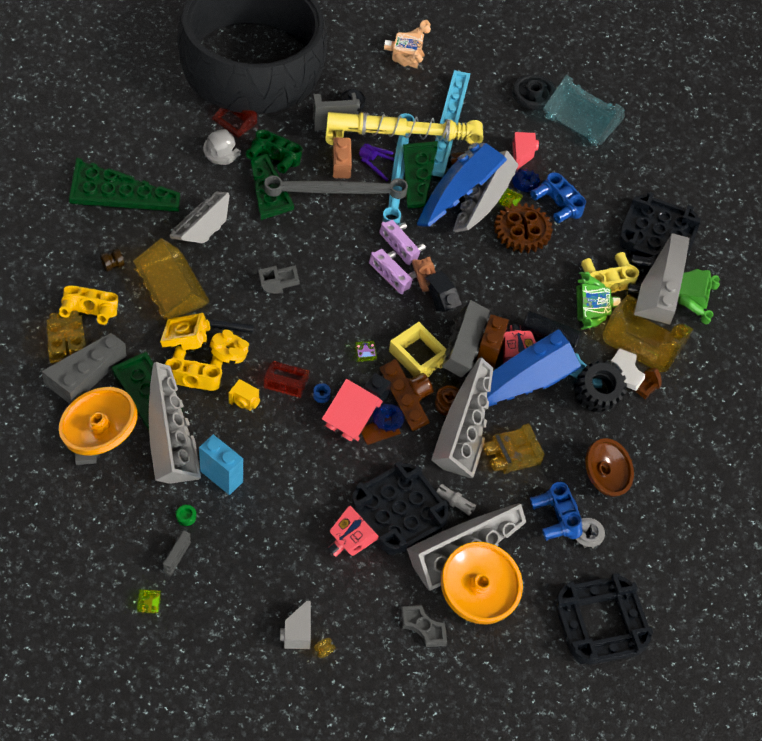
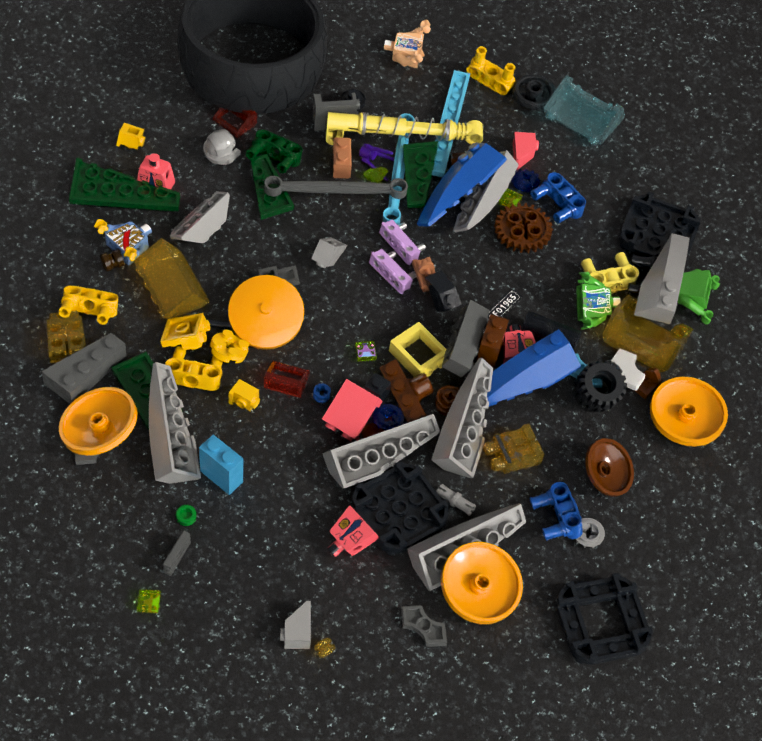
(125, 237): none -> torso
(131, 136): none -> yellow brick
(156, 172): none -> coral torso
(266, 311): none -> light orange dish
(328, 252): none -> light grey slope
(375, 174): none -> clear neon green tile
(378, 452): none -> light grey wedge
(490, 74): none -> yellow piece
(505, 304): none -> black sticker
(688, 411): none -> light orange dish

